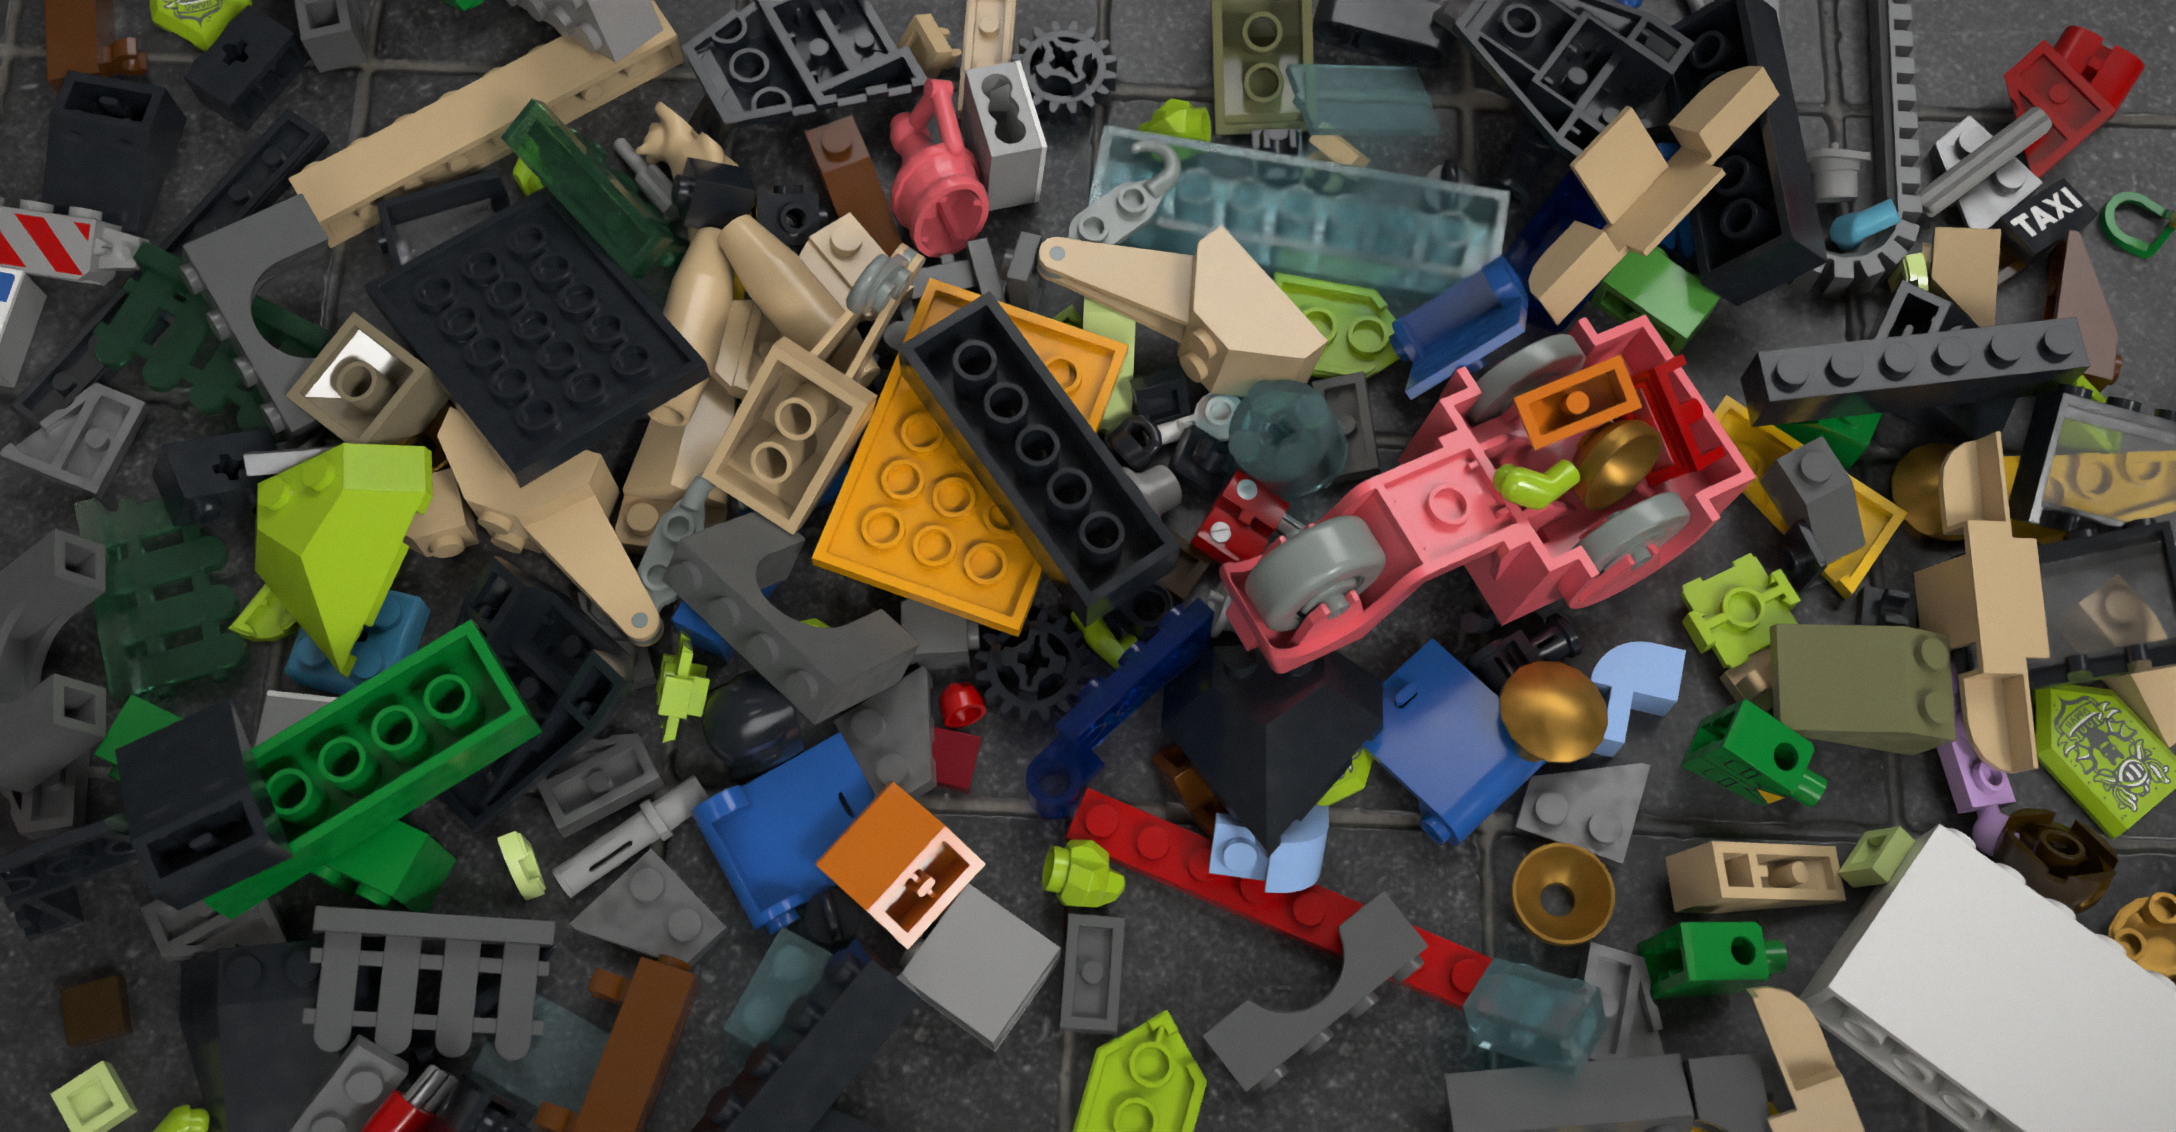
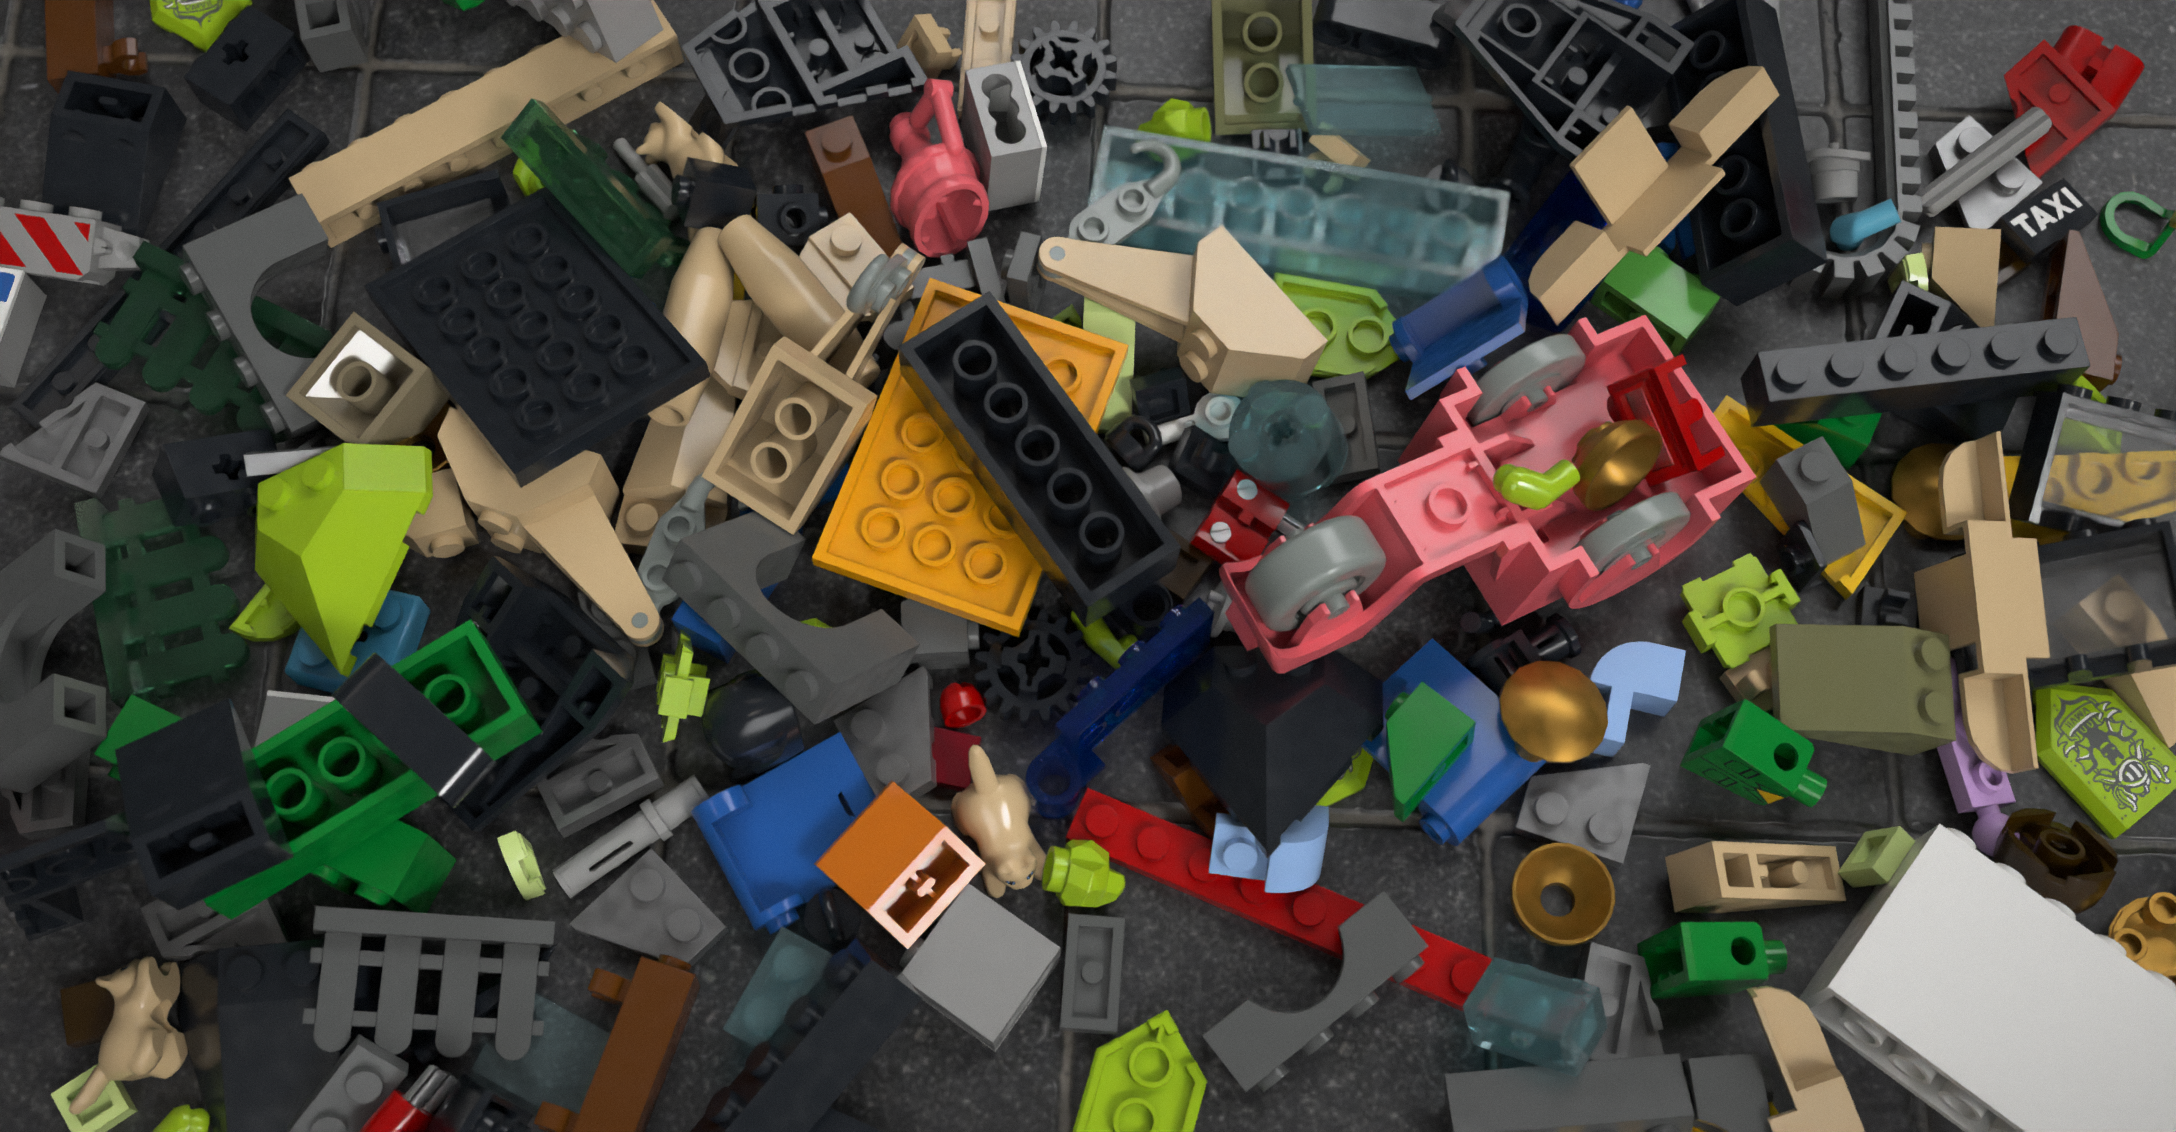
(139, 1036): none -> tan animal
(414, 729): none -> black beam
(996, 817): none -> tan animal
(1422, 744): none -> green slope
(1577, 402): orange slope -> none

